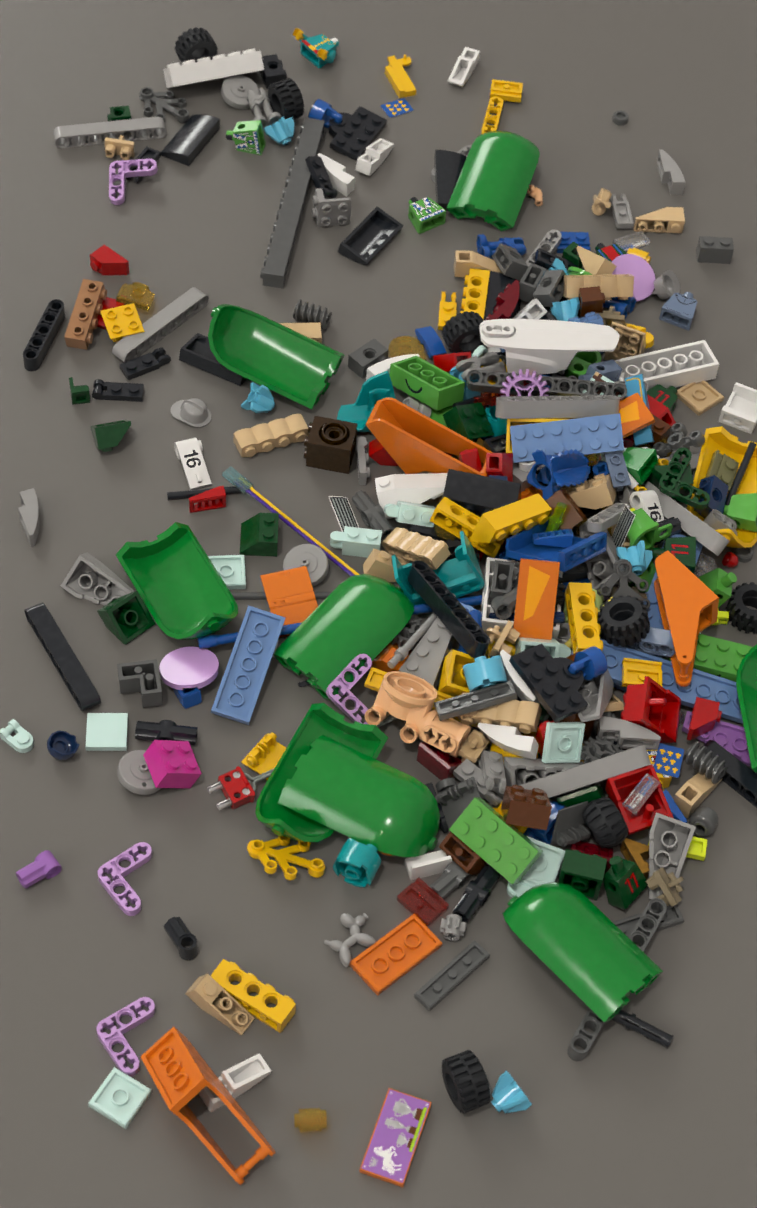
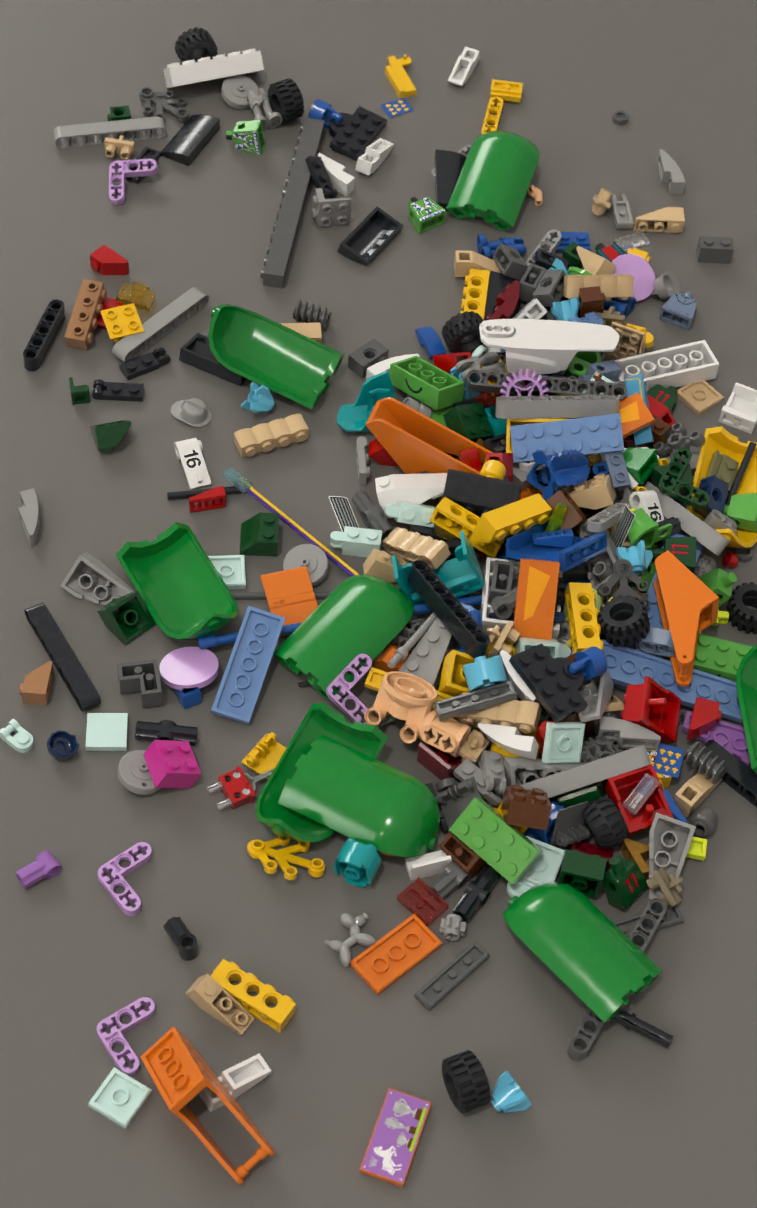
(37, 685): none -> medium nougat slope
(273, 70): black brick -> none
(282, 130): medium azure brick -> none
(310, 1119): clear yellow brick -> none
(317, 49): teal torso -> none
(330, 444): dark brown brick -> none
(406, 345): clear yellow tile -> none
(446, 309): yellow hinge -> none
(493, 469): none -> yellow head
(635, 671): yellow plate -> none

